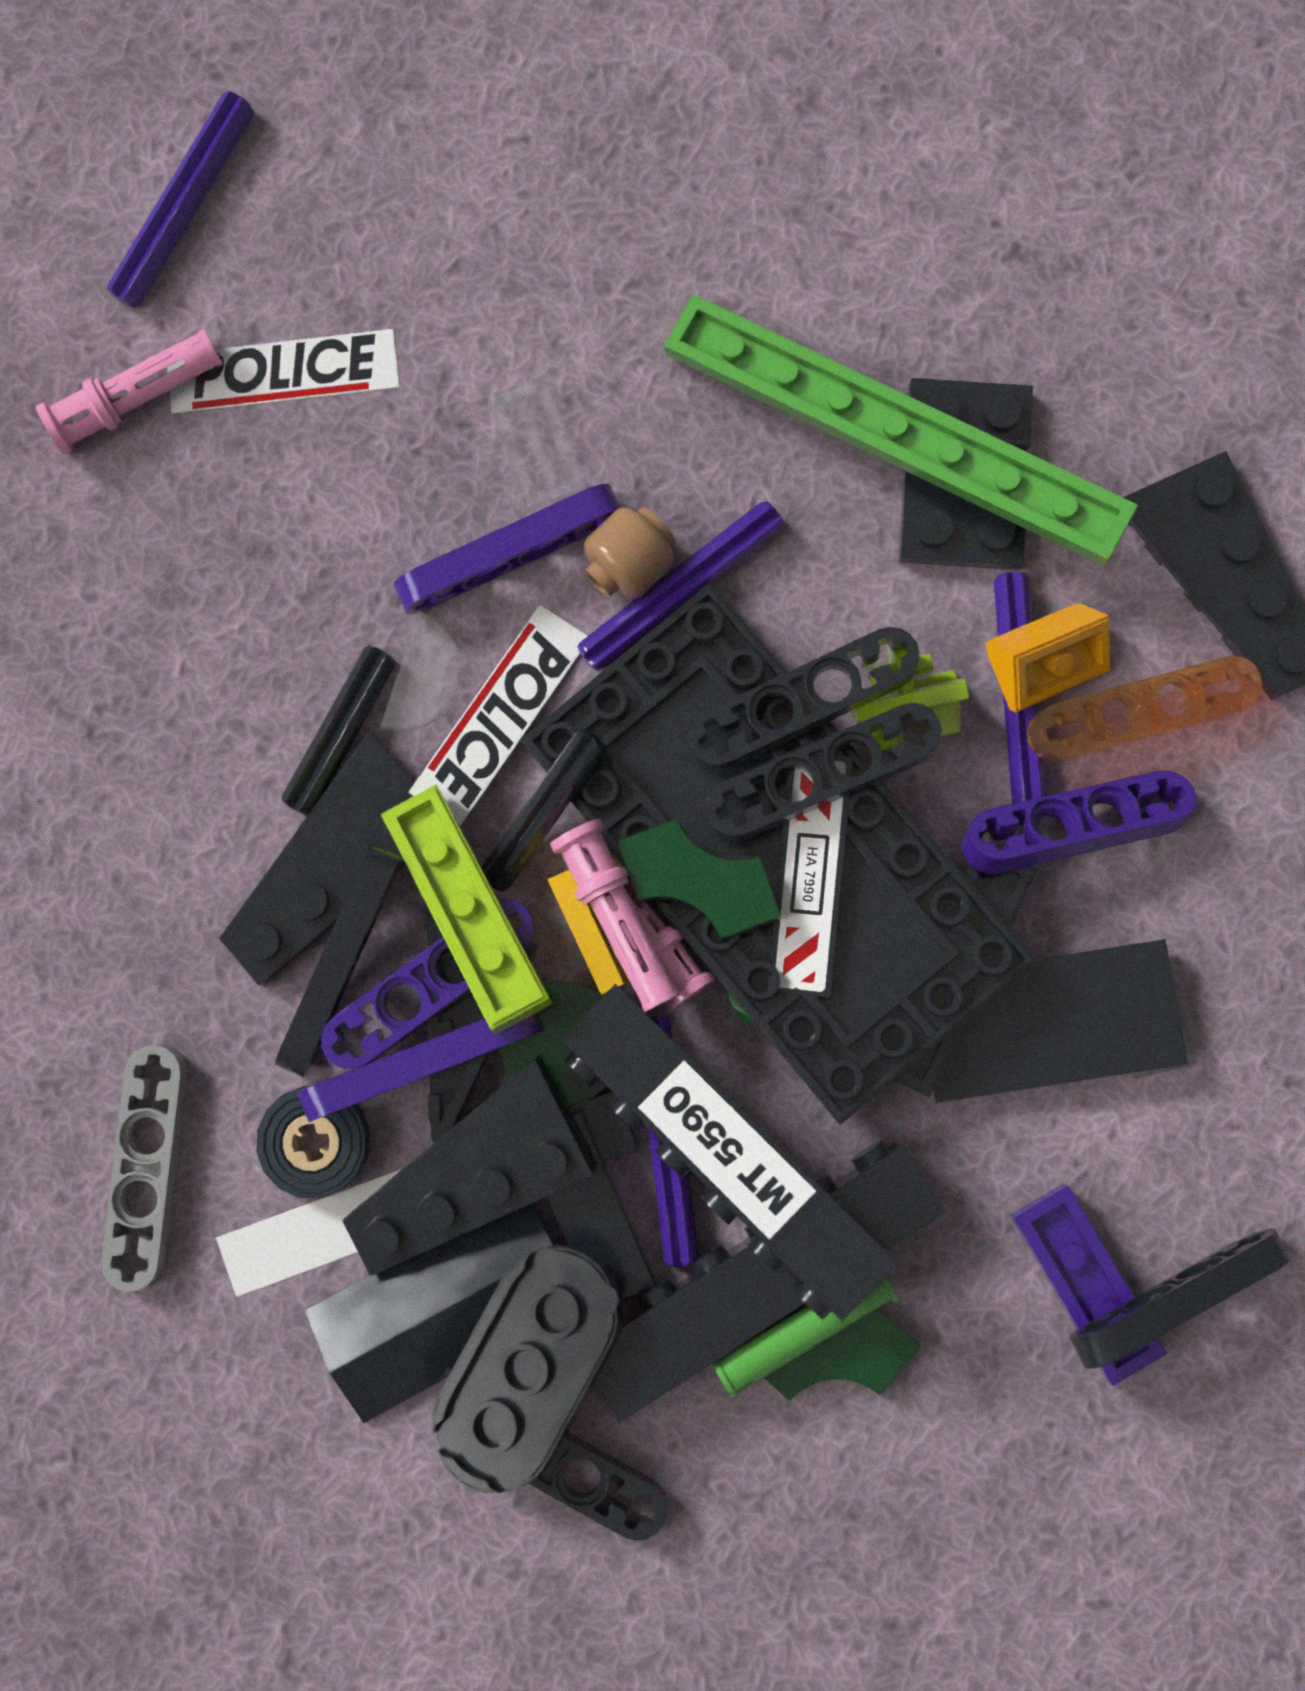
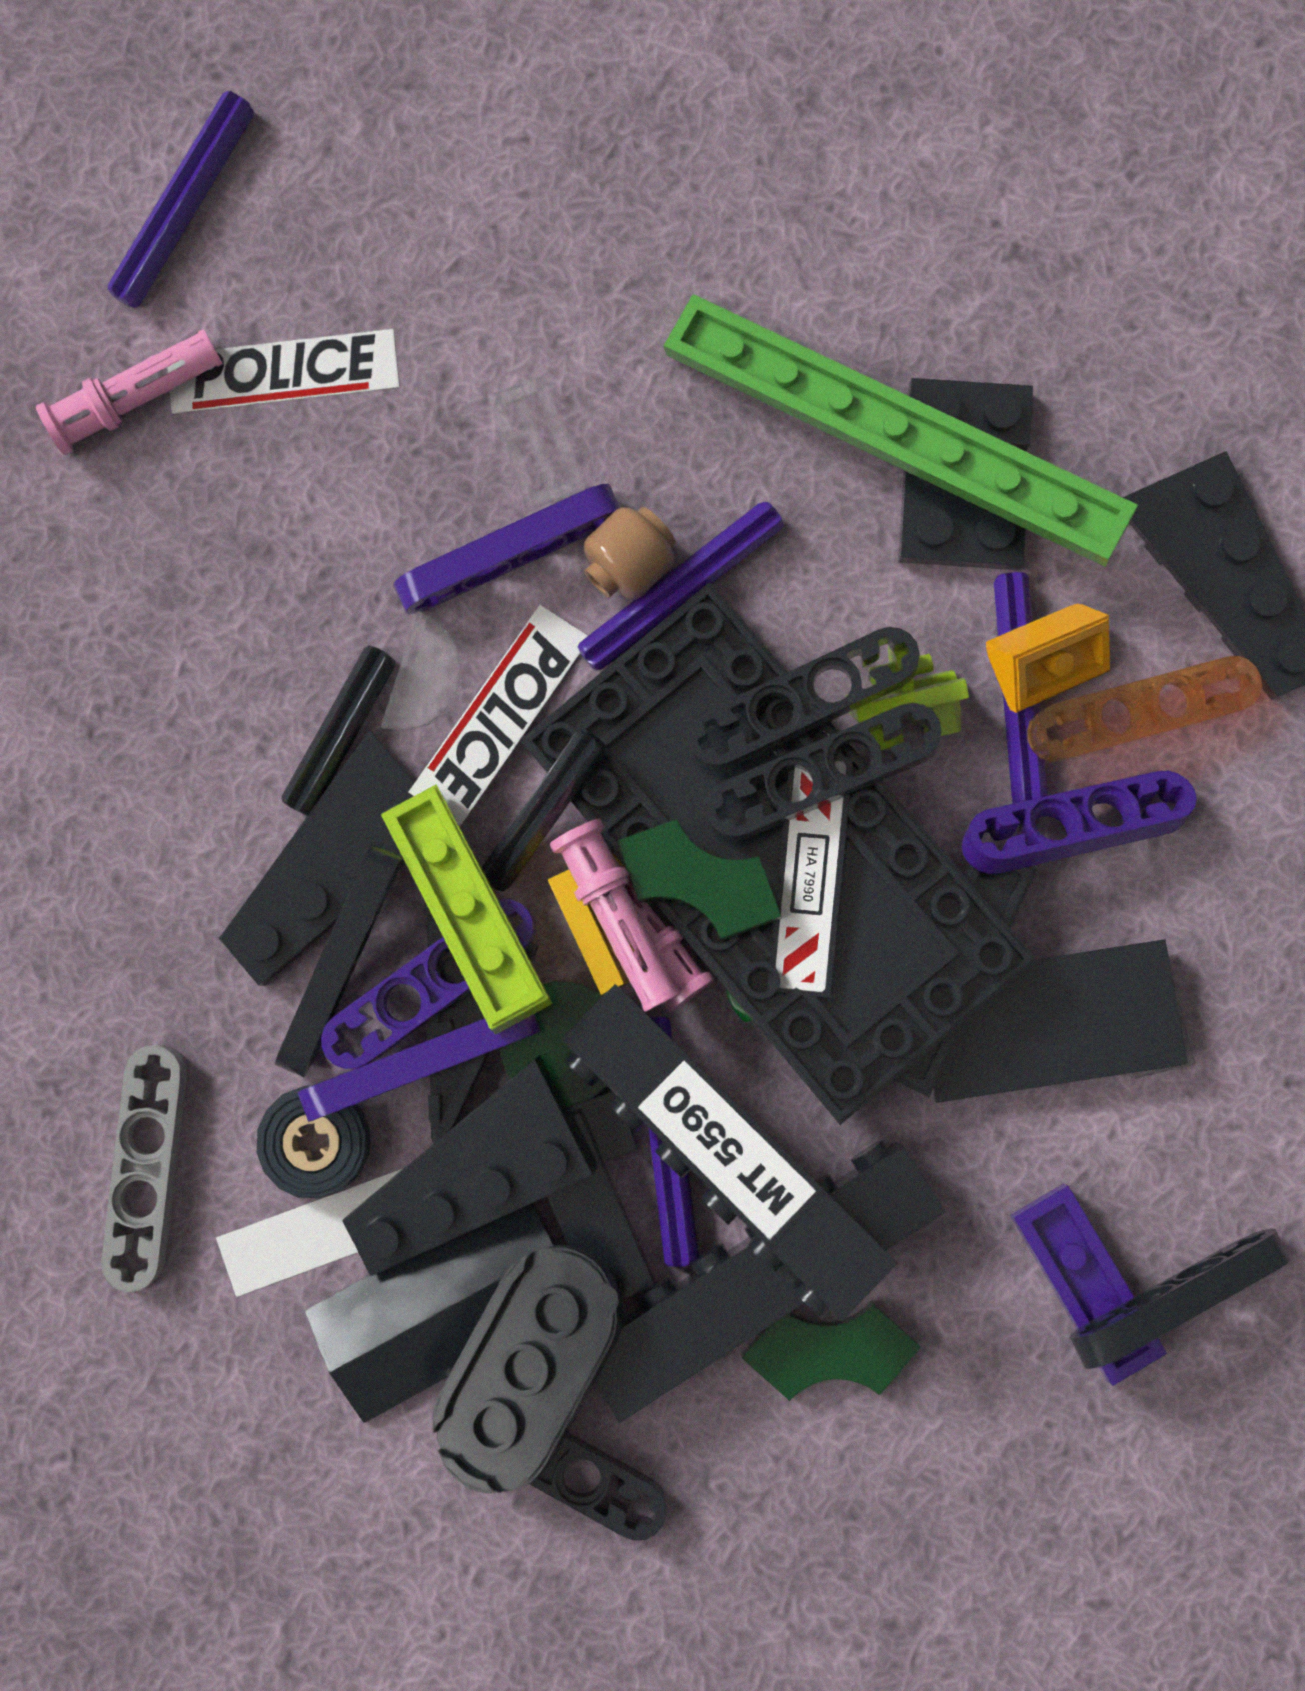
(790, 1340): bright green pin -> none

